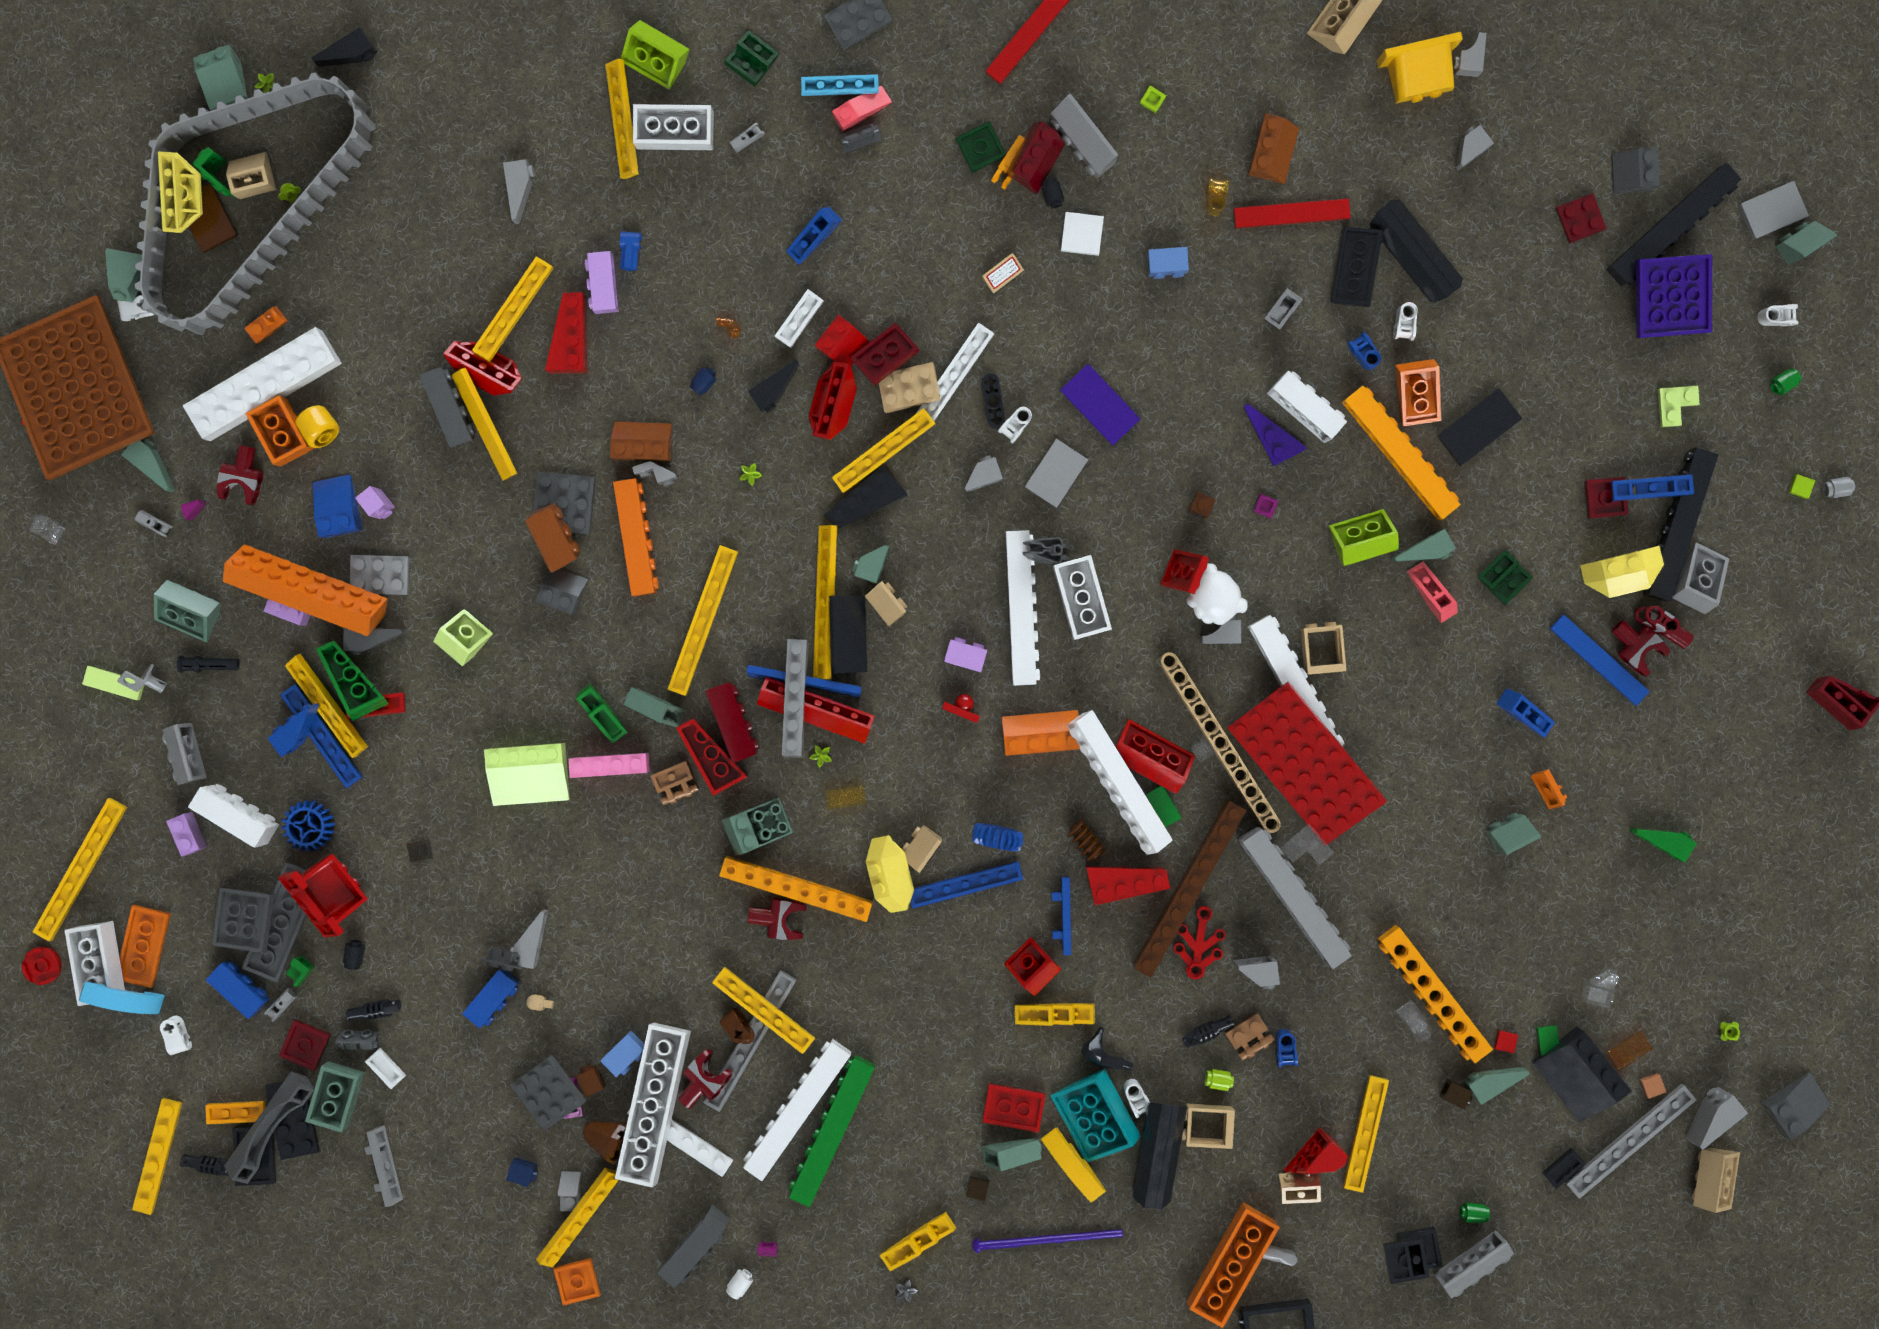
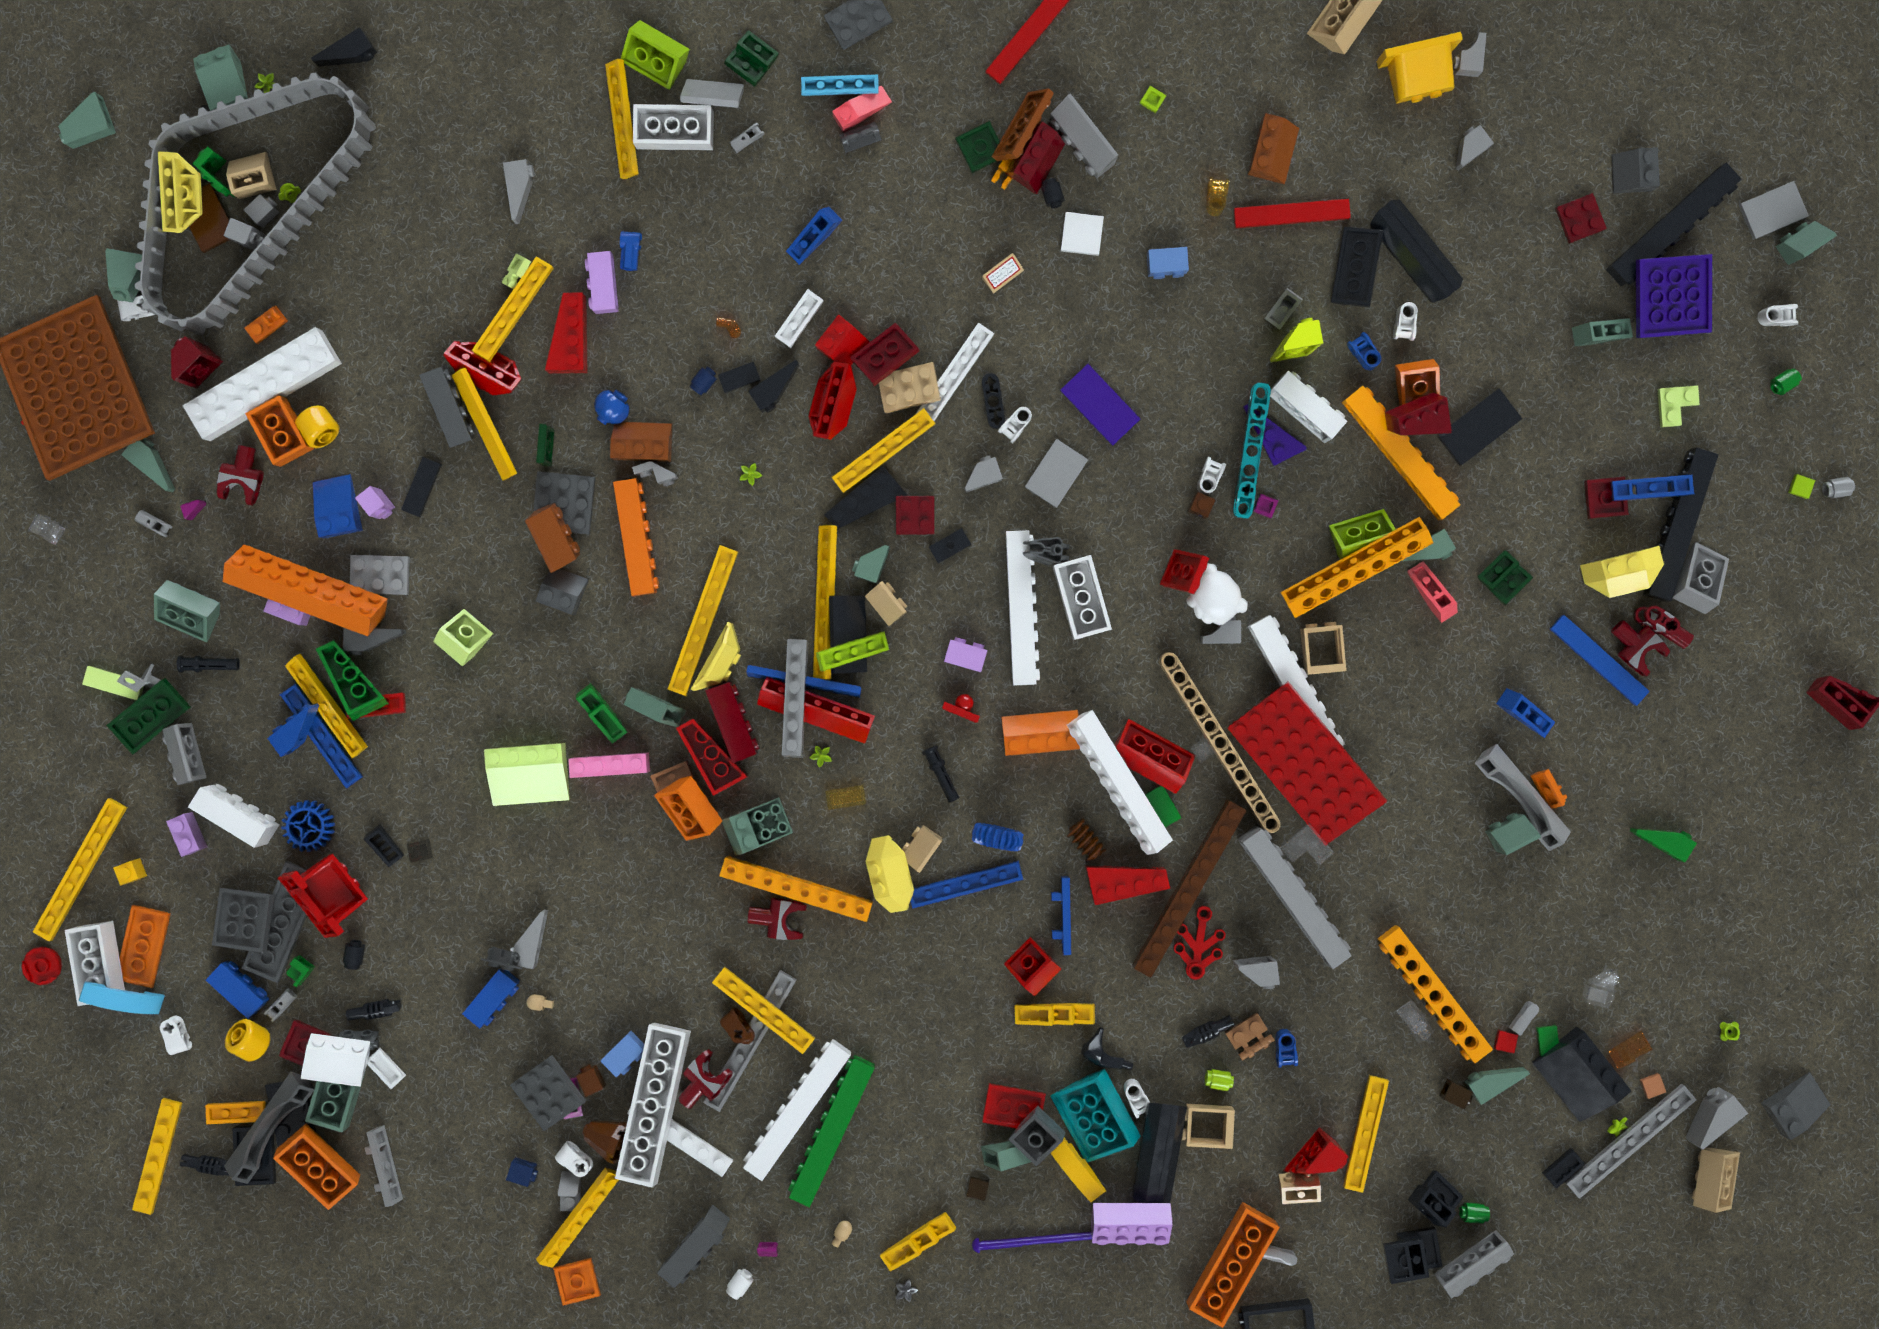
(87, 123): none -> sand green slope
(130, 871): none -> yellow brick
(148, 716): none -> dark green plate
(192, 362): none -> dark red slope
(243, 234): none -> light grey brick
(247, 1040): none -> yellow head
(262, 210): none -> light grey brick
(317, 1166): none -> orange brick
(335, 1060): none -> white slope
(378, 850): none -> black slope
(421, 487): none -> black tile
(516, 269): none -> yellowish green plate
(545, 445): none -> dark green tile
(572, 1158): none -> white piece
(611, 407): none -> blue plant
(688, 808): none -> orange slope
(712, 93): none -> light grey tile
(720, 660): none -> light yellow wedge
(739, 377): none -> black tile
(842, 1233): none -> tan cylinder
(852, 651): none -> lime tile
(914, 515): none -> dark red plate
(937, 765): none -> black pin
(950, 545): none -> black plate
(1023, 124): none -> dark orange plate
(1037, 1136): none -> dark grey slope
(1131, 1223): none -> lavender brick
(1212, 473): none -> white piece
(1262, 405): none -> teal piece
(1300, 341): none -> neon yellow slope
(1357, 567): none -> light orange brick
(1420, 416): none -> dark red wedge
(1436, 1199): none -> black brick
(1500, 768): none -> light grey arch
(1524, 1017): none -> light grey bar
(1601, 332): none -> sand green slope
(1617, 1126): none -> lime plant

